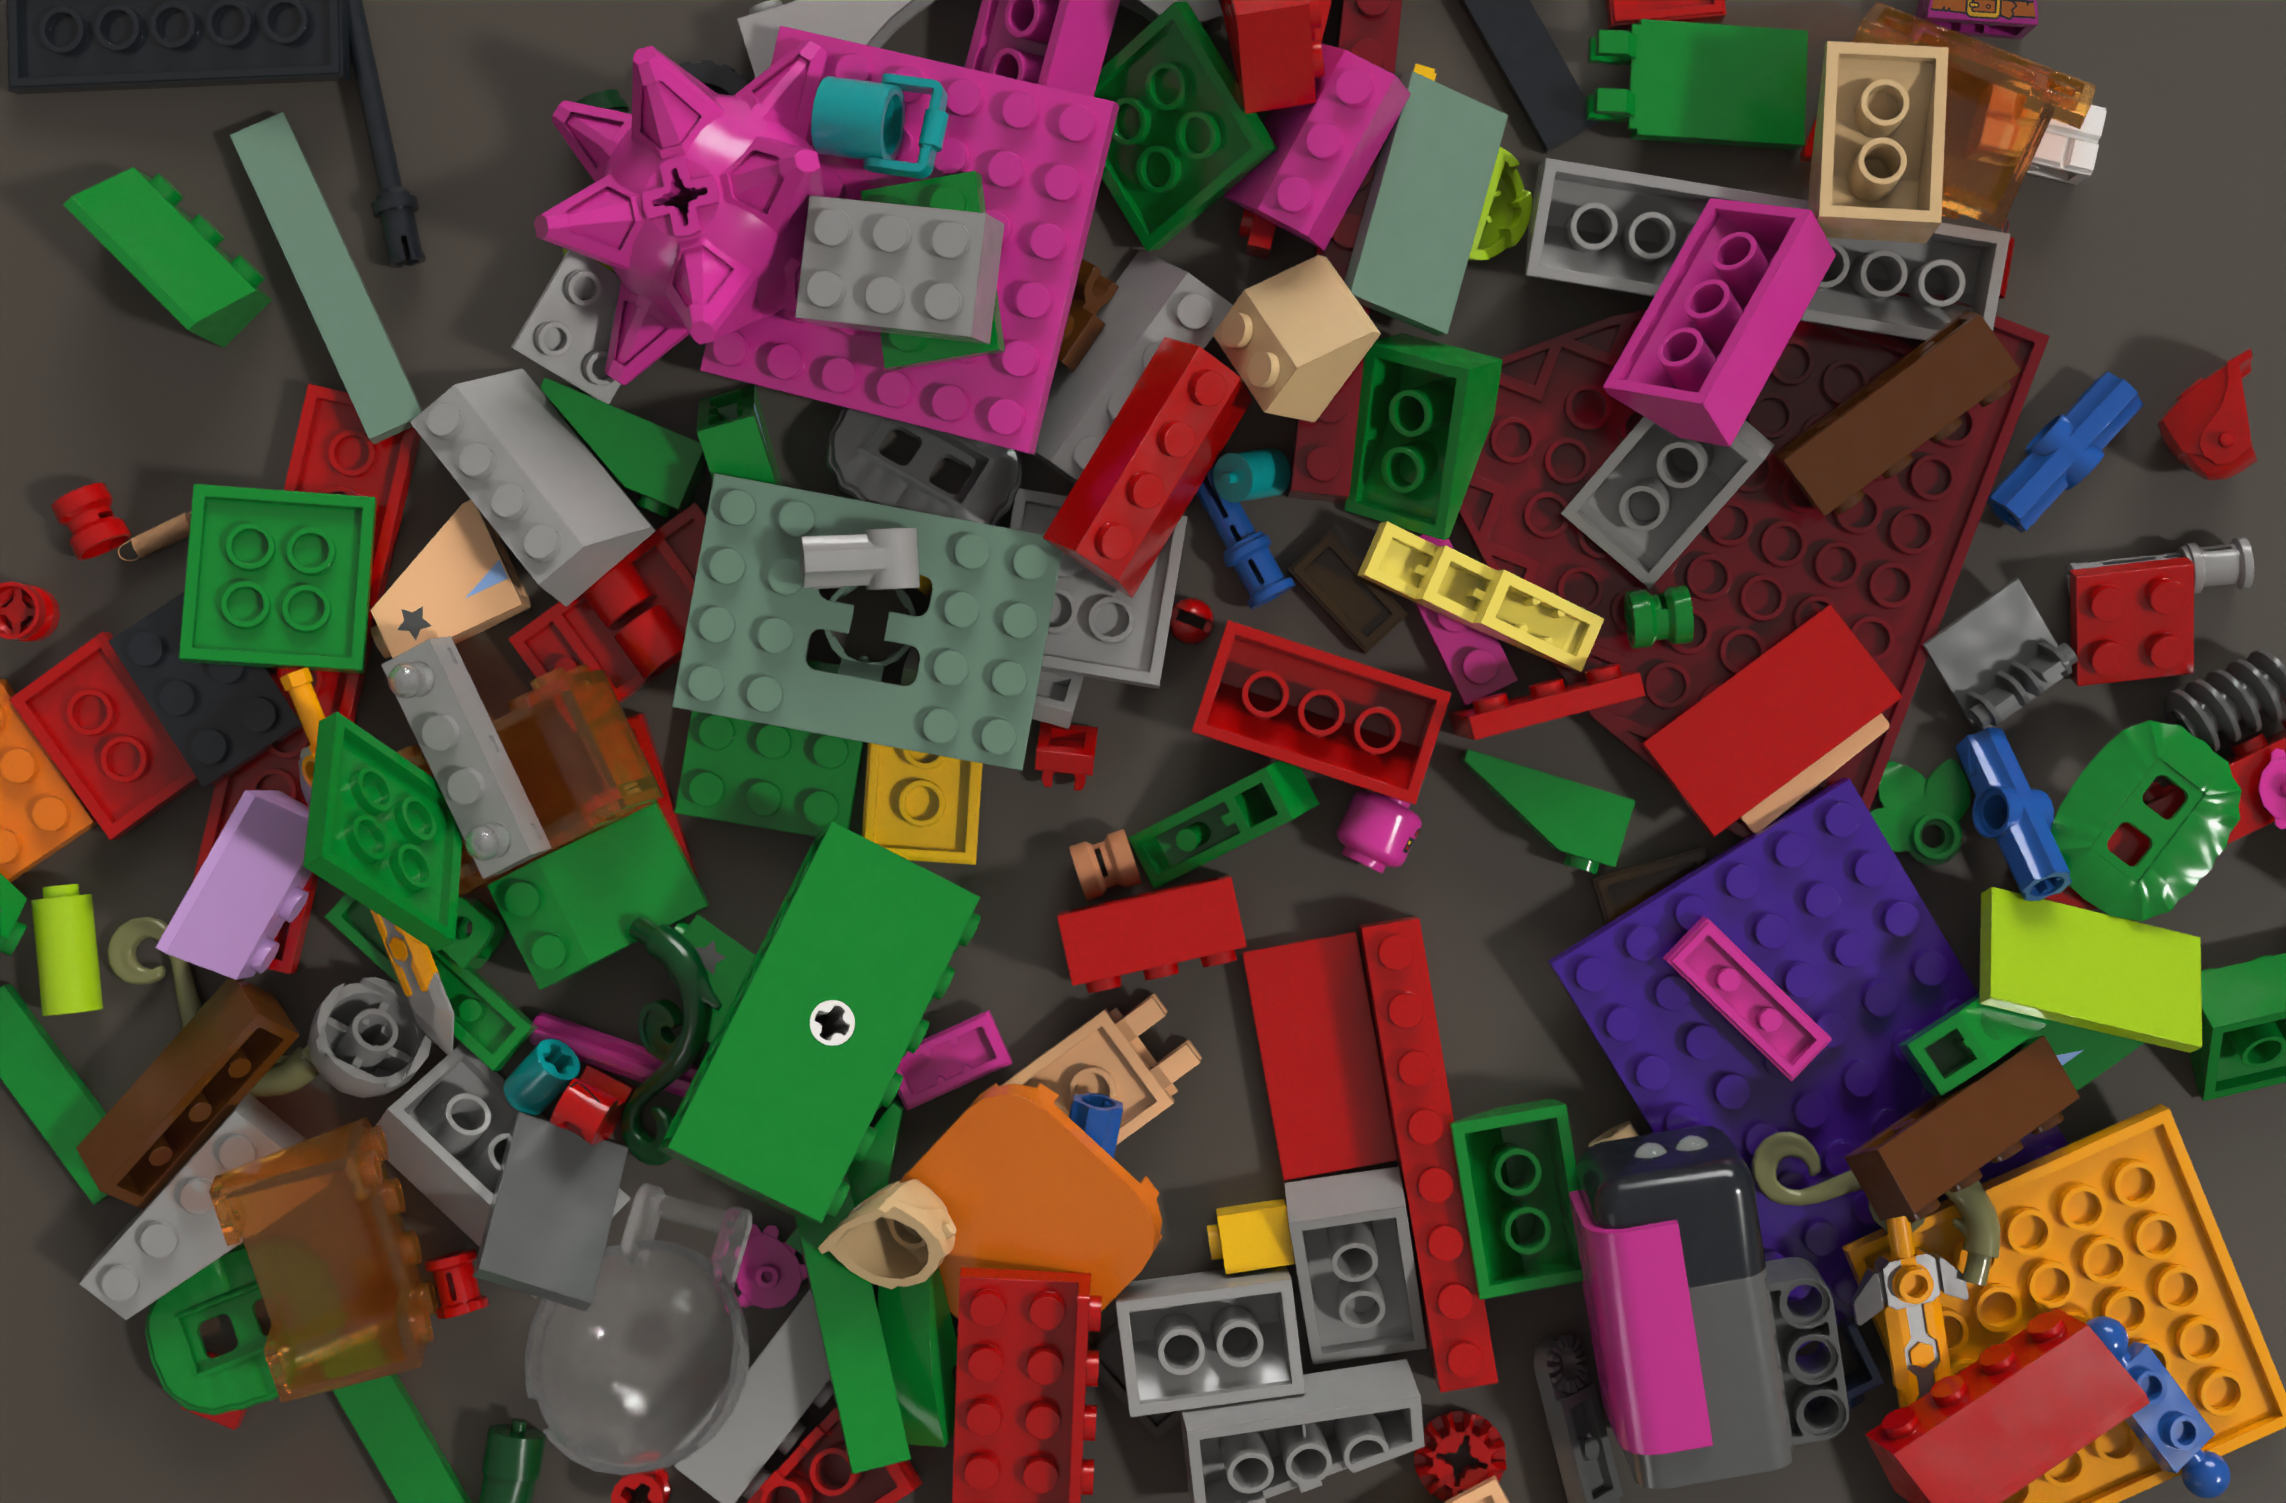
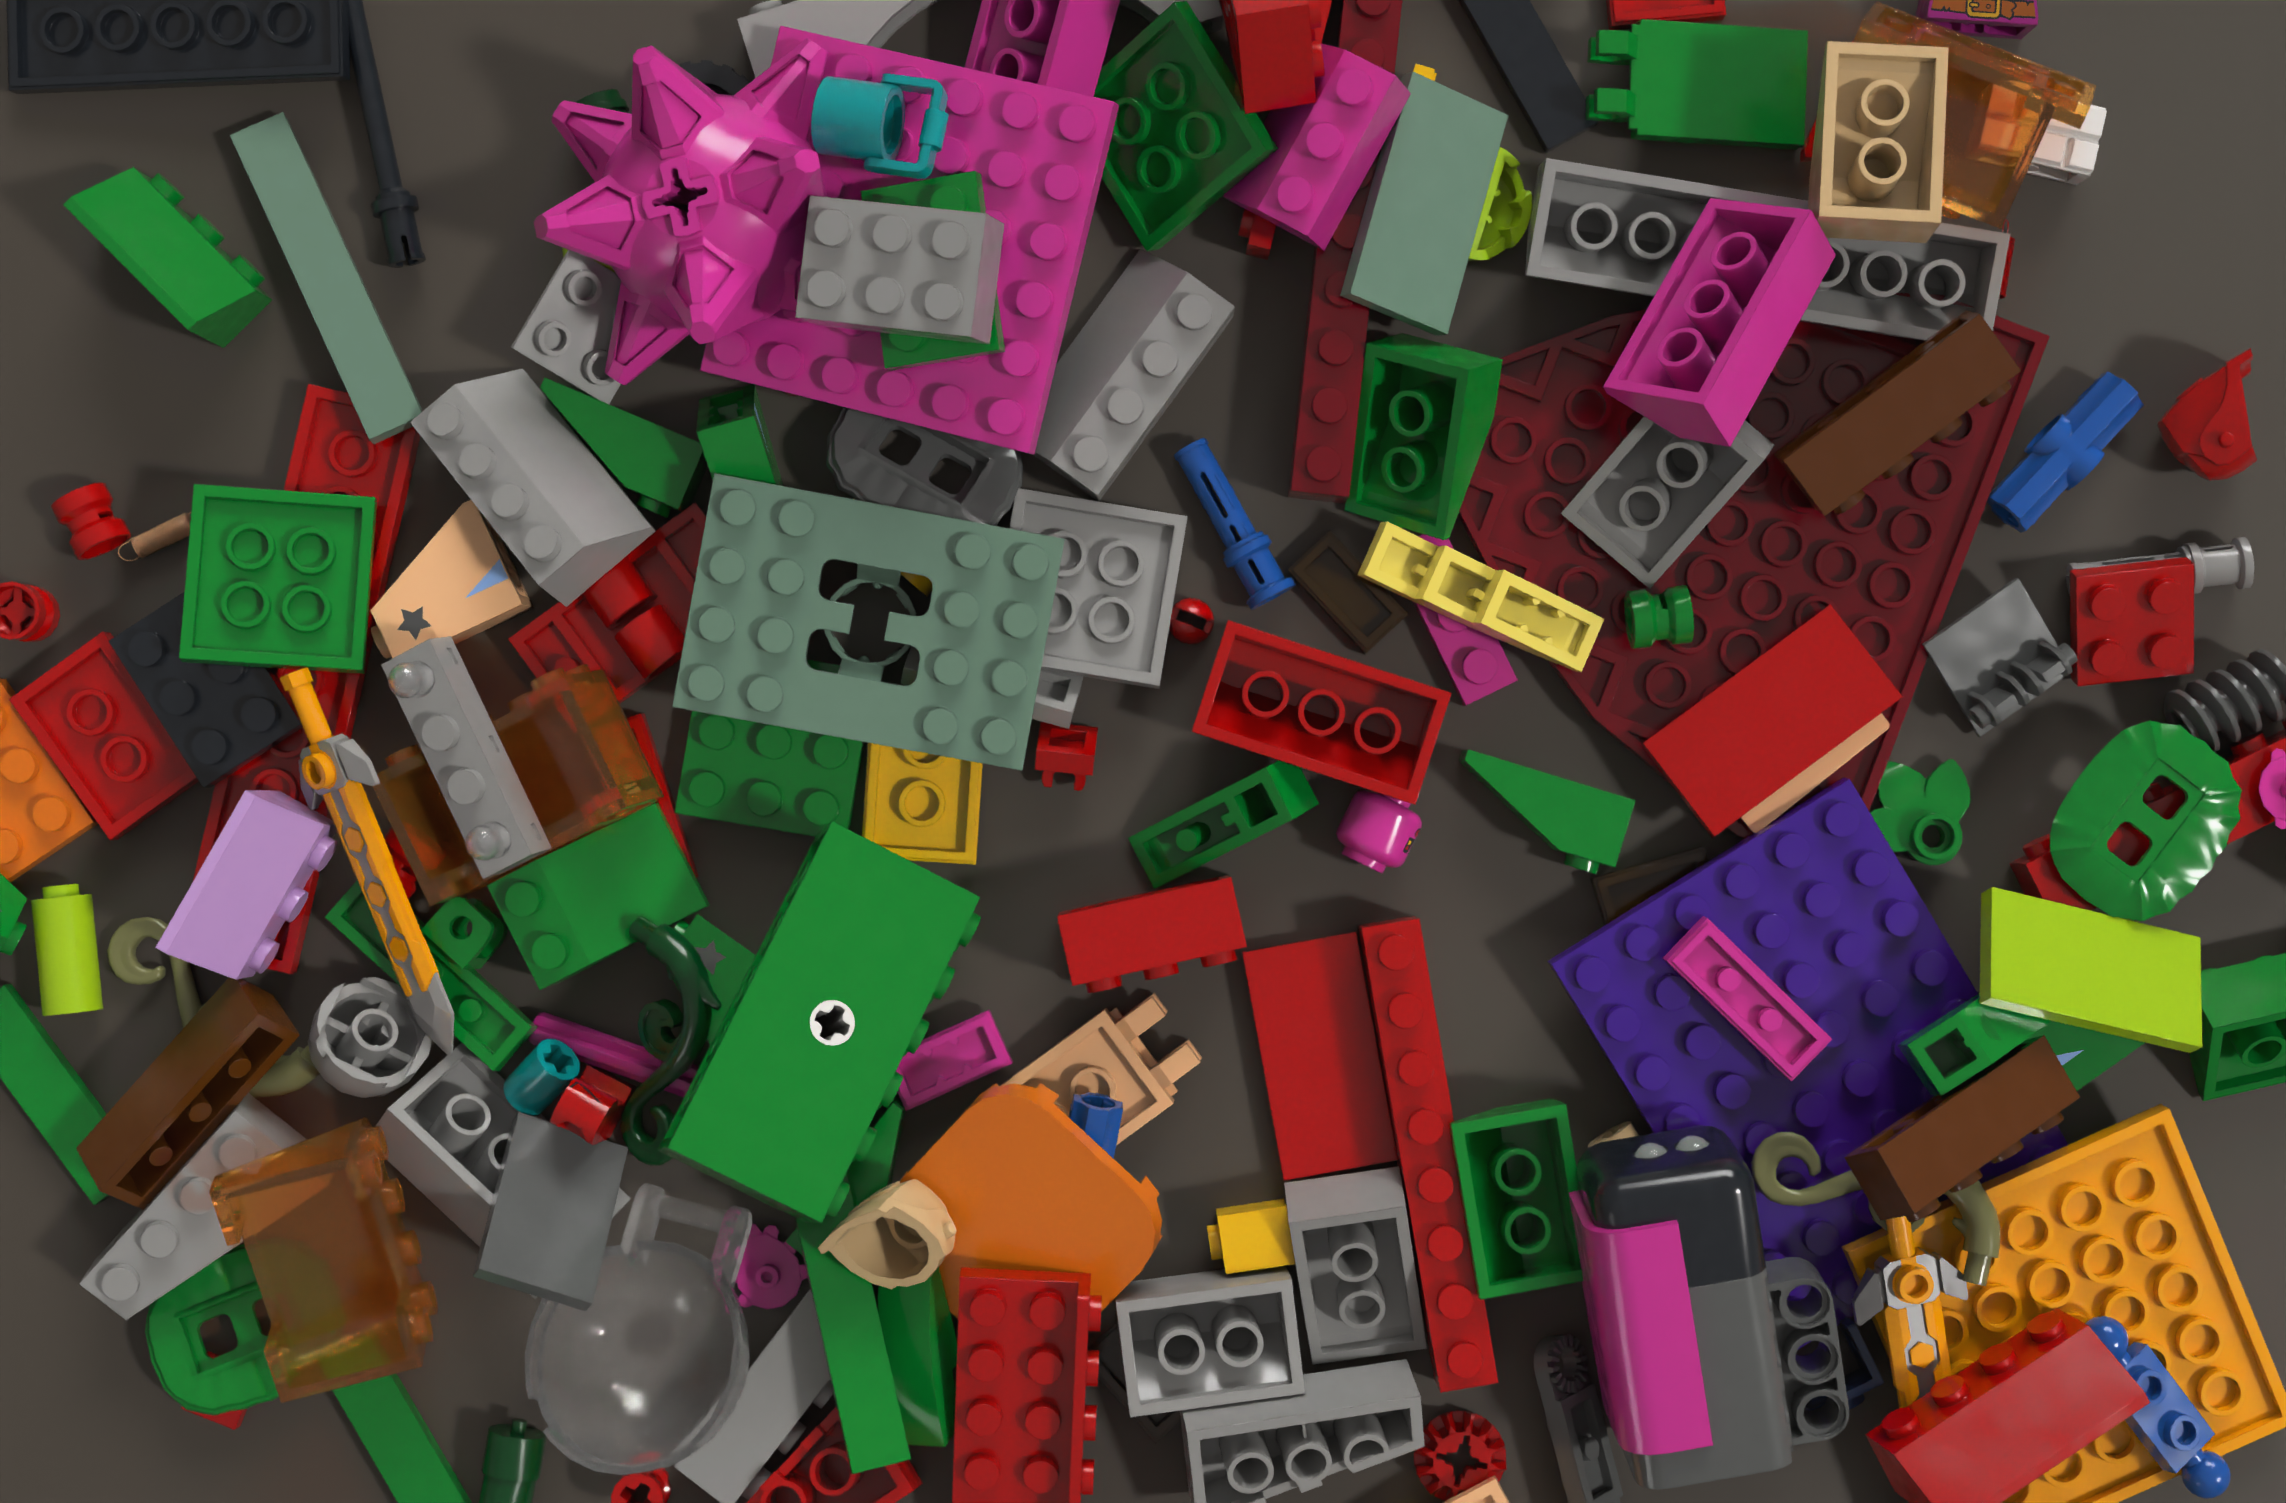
(383, 833): green plate -> none
(455, 1283): red bush -> none
(870, 559): light grey piece -> none
(1082, 324): reddish brown plate -> none
(1117, 859): nougat wheel -> none
(1150, 464): red slope -> none
(1251, 474): teal piece -> none
(1297, 338): tan slope -> none
(1546, 702): red wing -> none
(2013, 814): blue piece -> none

